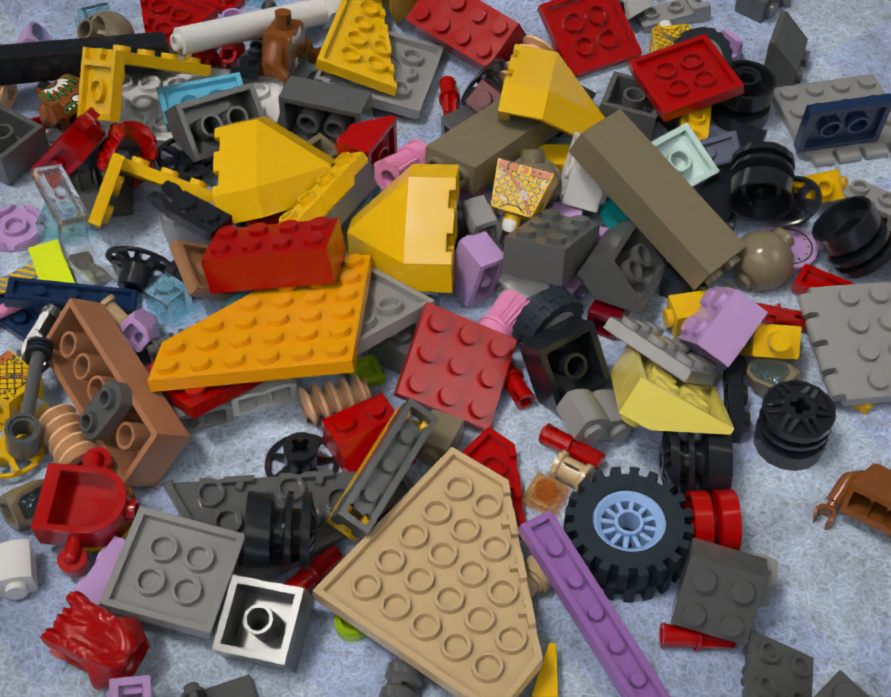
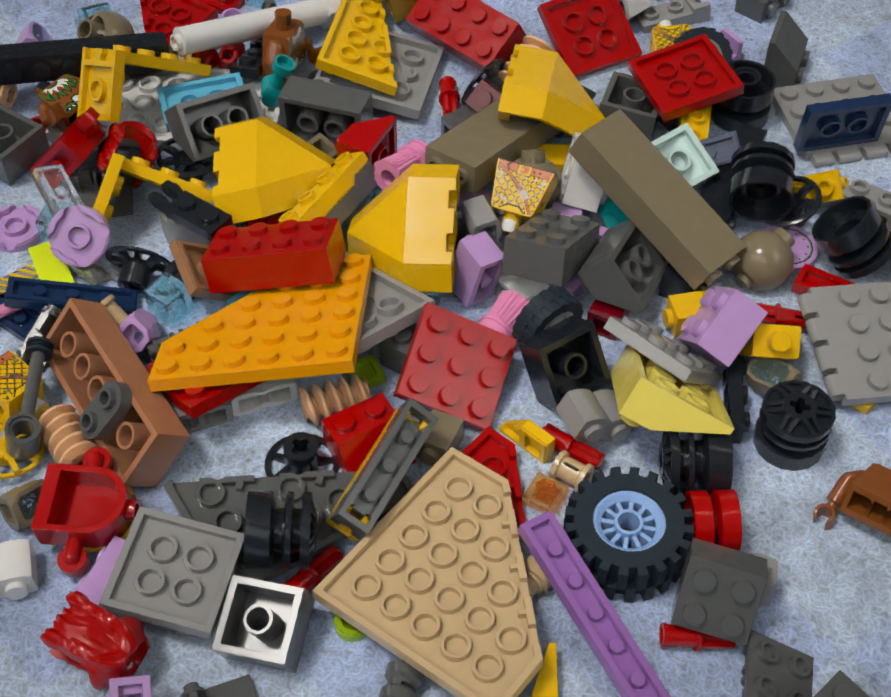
(79, 235): none -> lavender tile
(272, 84): none -> teal leg
(517, 388): red axle -> none
(530, 438): none -> yellow tile

